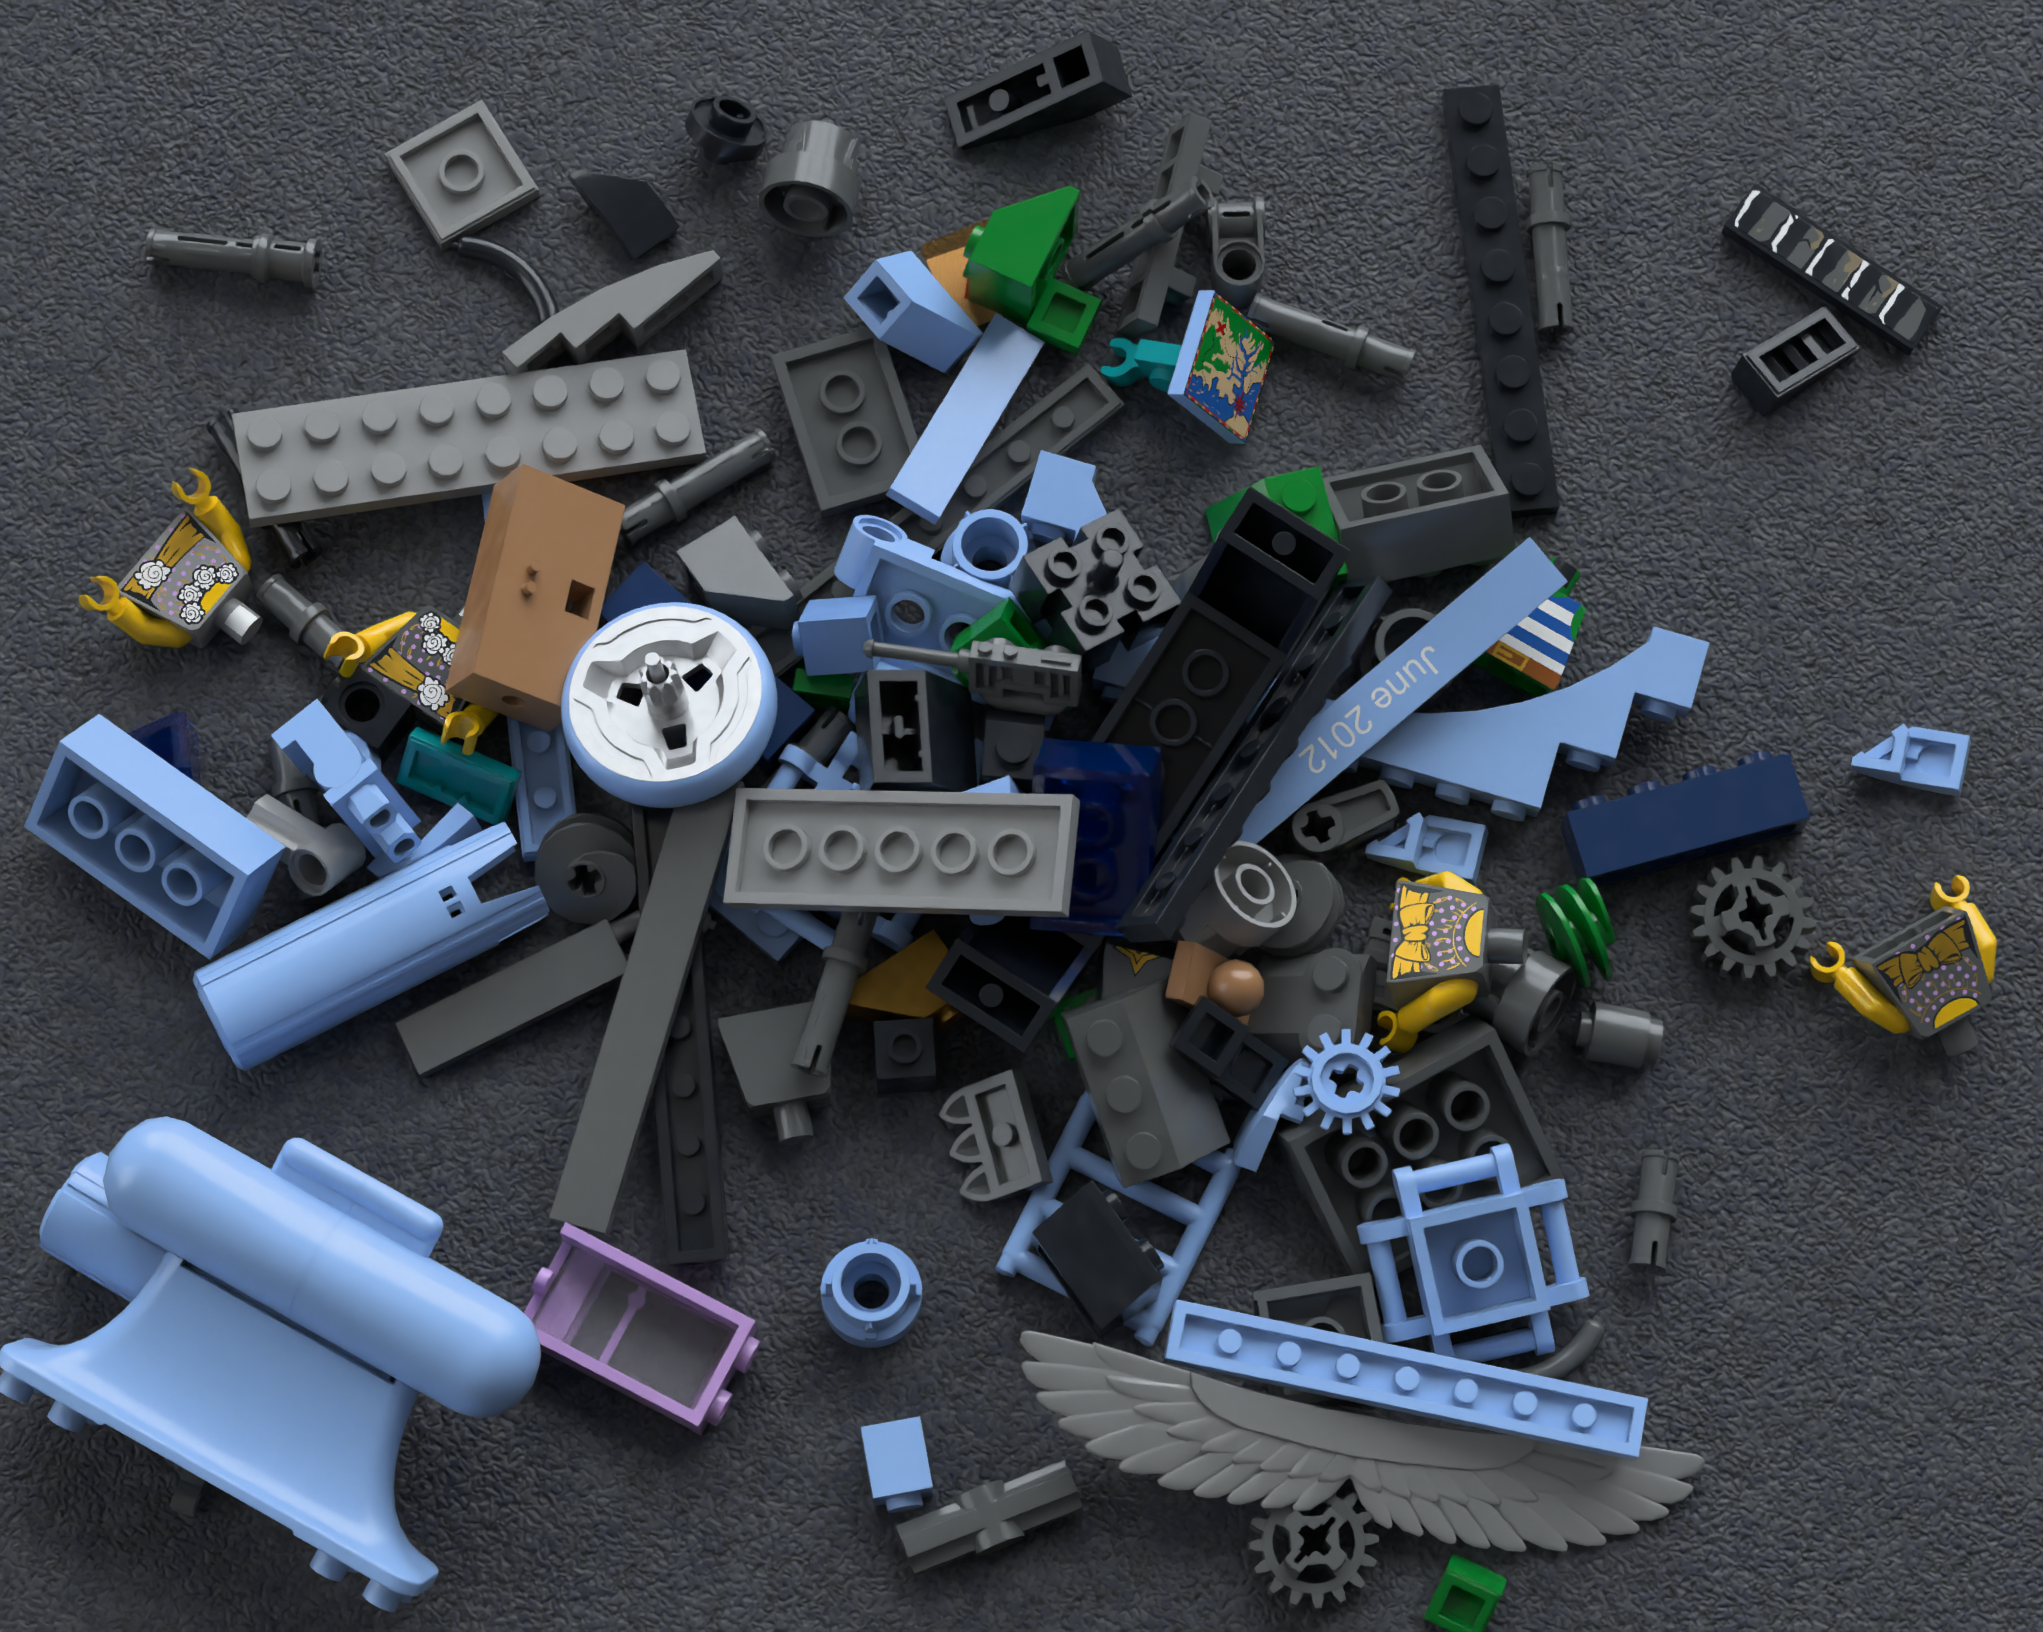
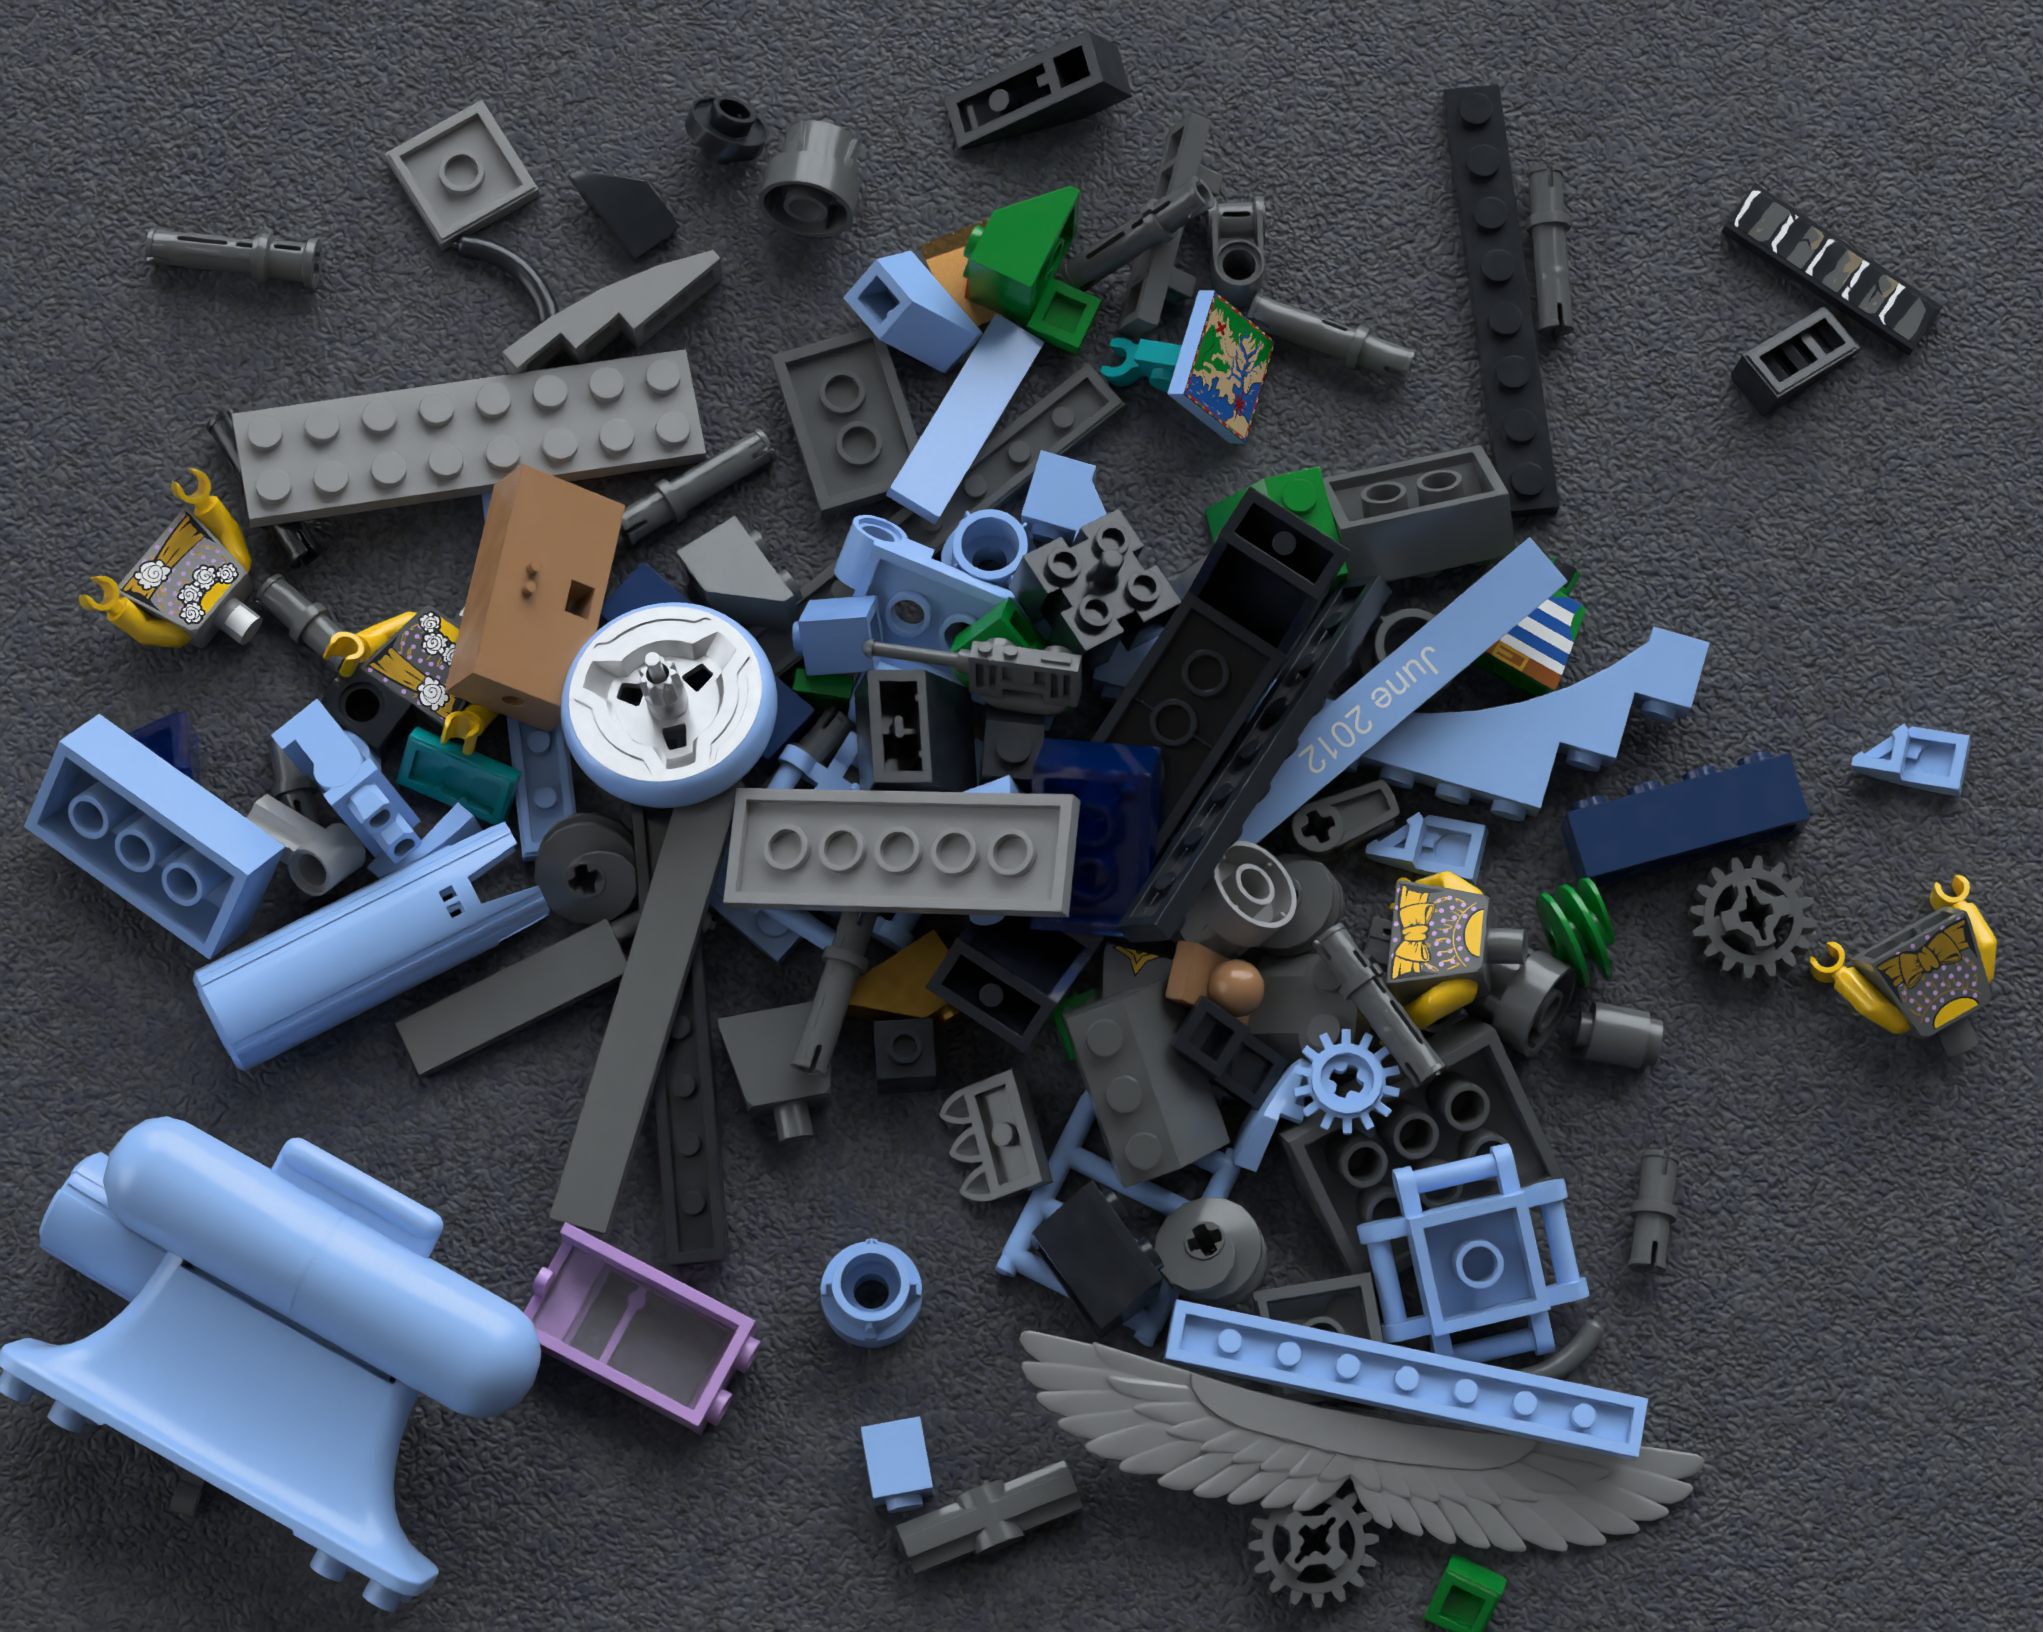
(1225, 1275): none -> dark grey piece
(1371, 995): none -> dark grey pin

